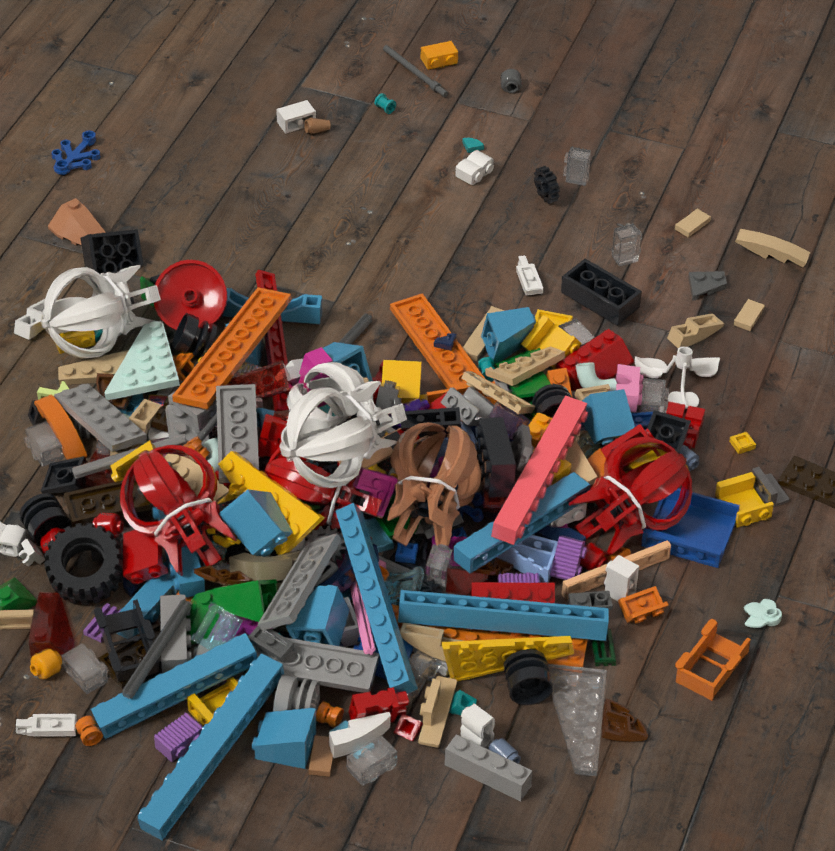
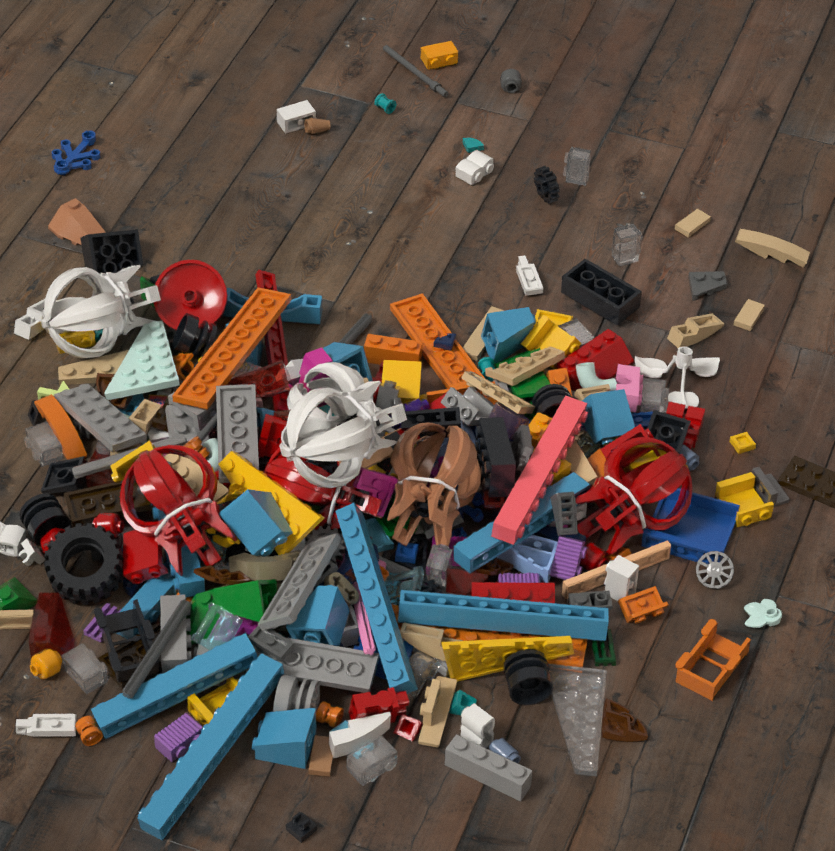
(301, 827): none -> black tile
(344, 587): none -> dark tan beam
(381, 348): none -> orange brick
(557, 506): none -> dark grey slope
(714, 570): none -> light grey wheel

